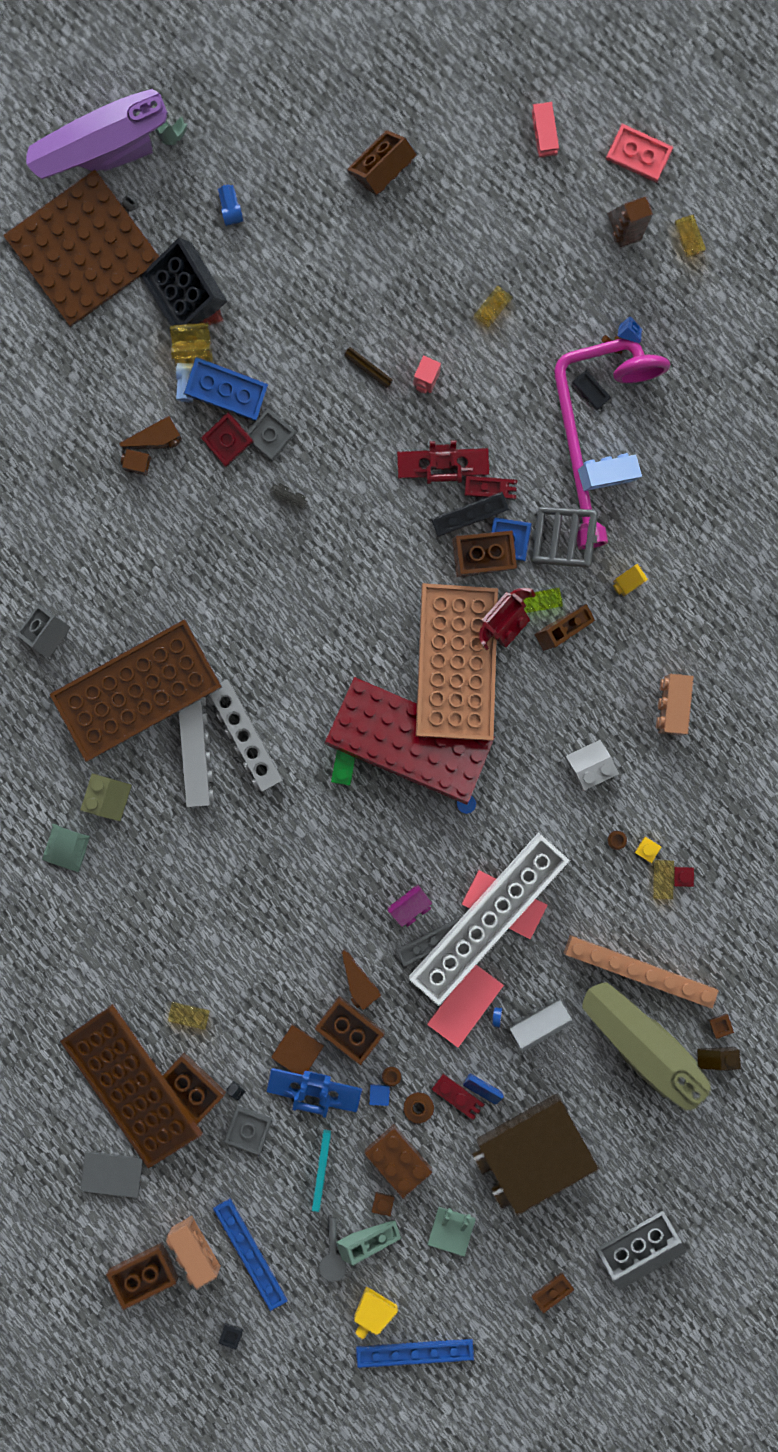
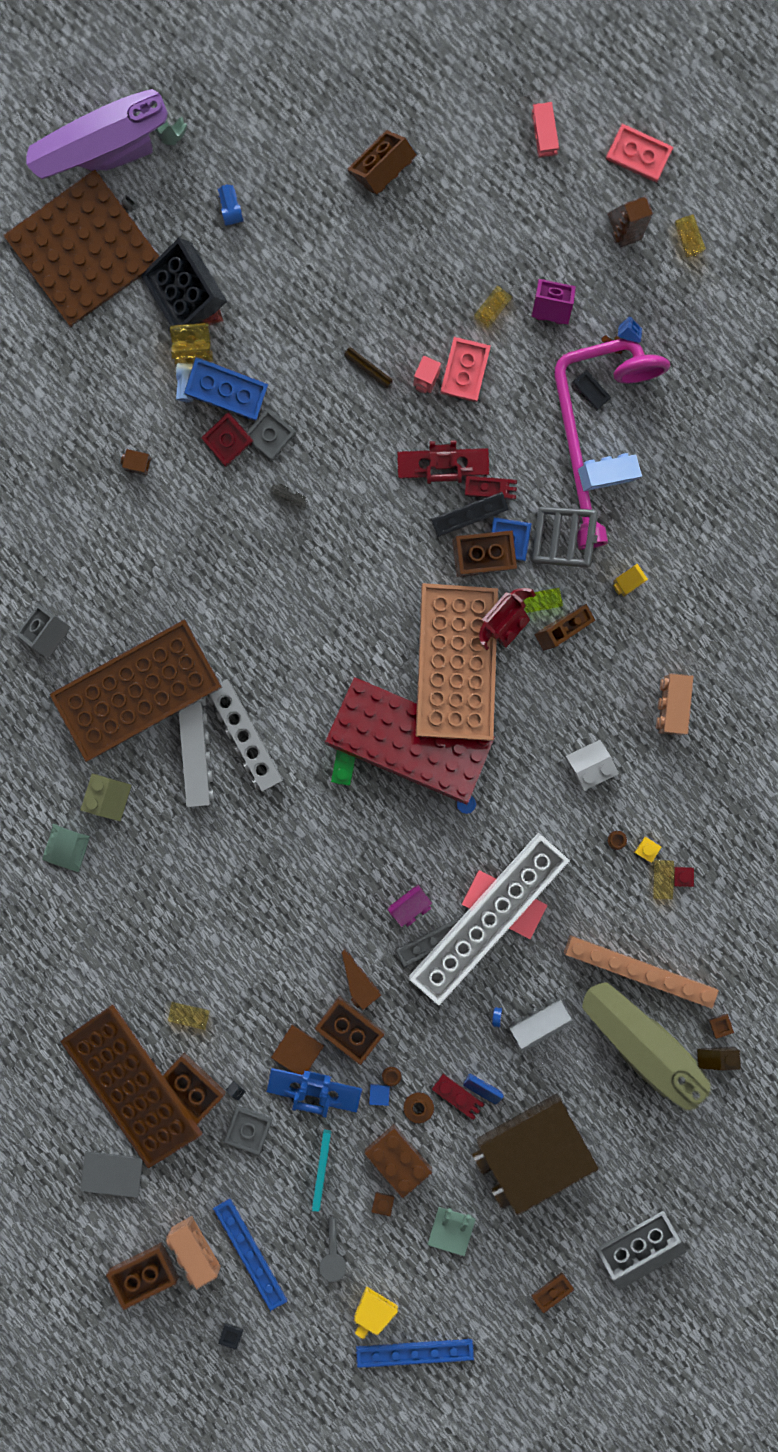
(157, 436): reddish brown slope -> none
(367, 1242): sand green slope -> none
(465, 369): none -> coral plate
(465, 1005): coral tile -> none
(553, 302): none -> magenta slope

